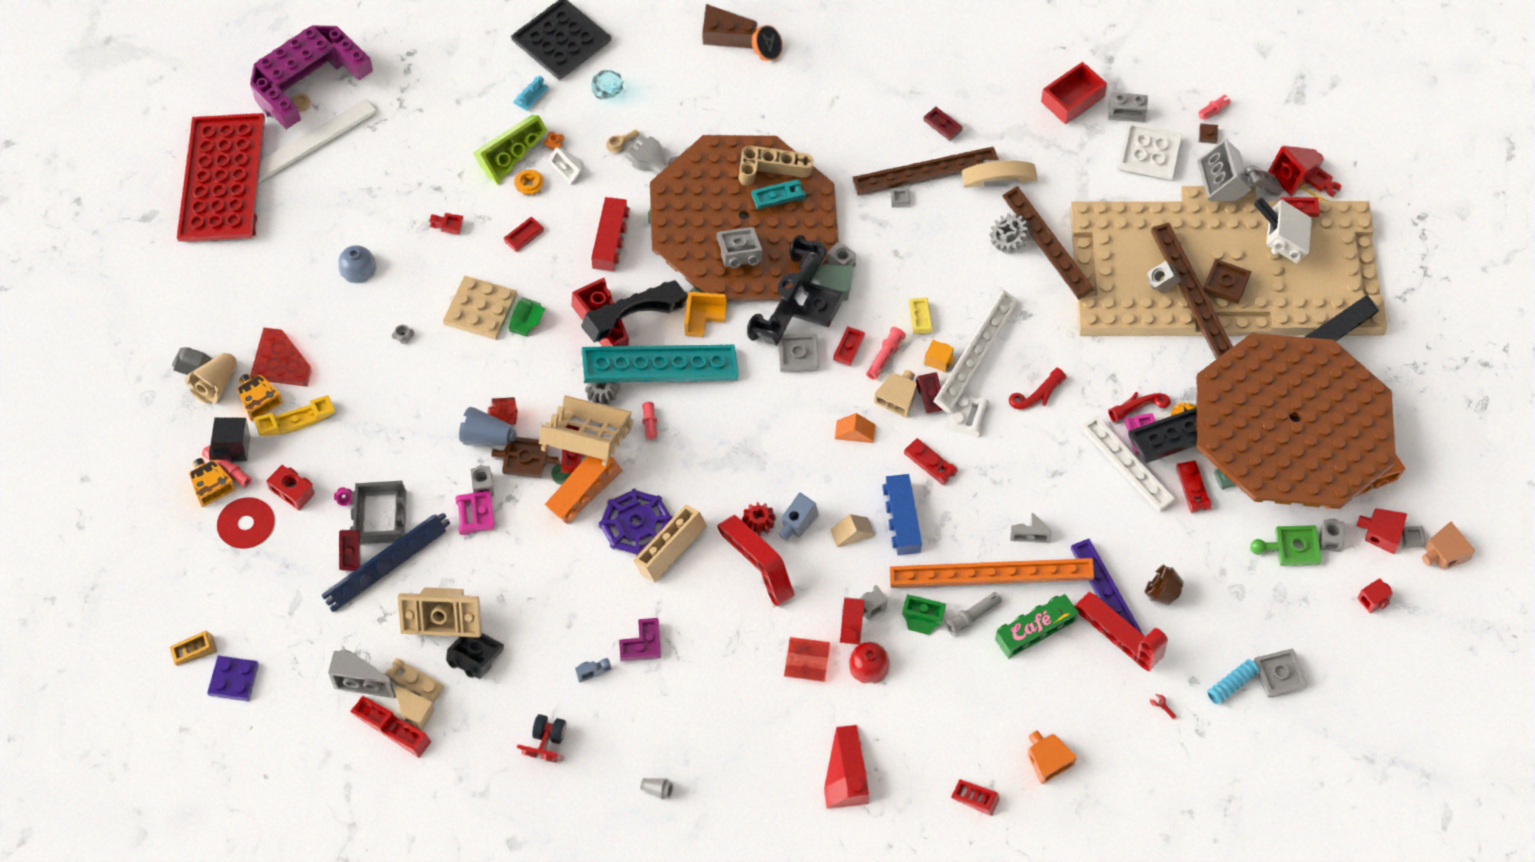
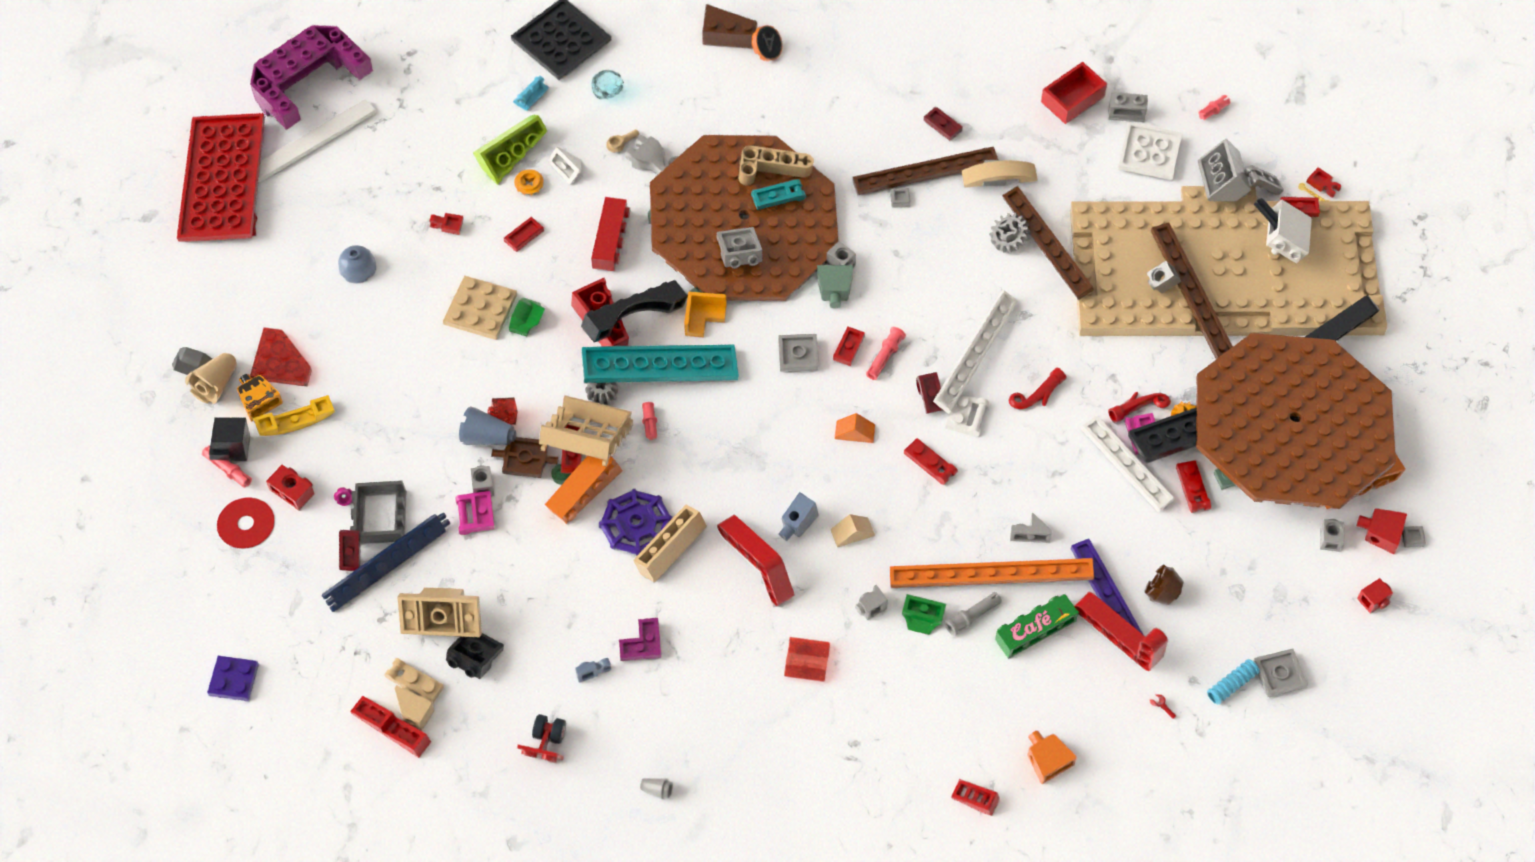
(203, 650): pearl gold slope -> none
(210, 481): light orange torso -> none
(301, 101): tan tile -> none
(354, 674): light grey slope -> none
(402, 329): light grey plate -> none
(557, 140): orange plate -> none
(759, 518): red gear -> none
(819, 305): black piece -> none
(846, 772): red wedge -> none
(852, 620): red slope -> none
(869, 662): red cylinder -> none
(897, 393): tan torso -> none
(903, 514): blue brick -> none
(920, 315): light yellow plate -> none
(939, 356): light orange brick -> none
(1208, 133): reddish brown plate -> none
(1226, 281): reddish brown plate -> none
(1287, 553): bright green plate -> none
(1294, 166): red slope -> none
(1448, 548): nougat torso -> none

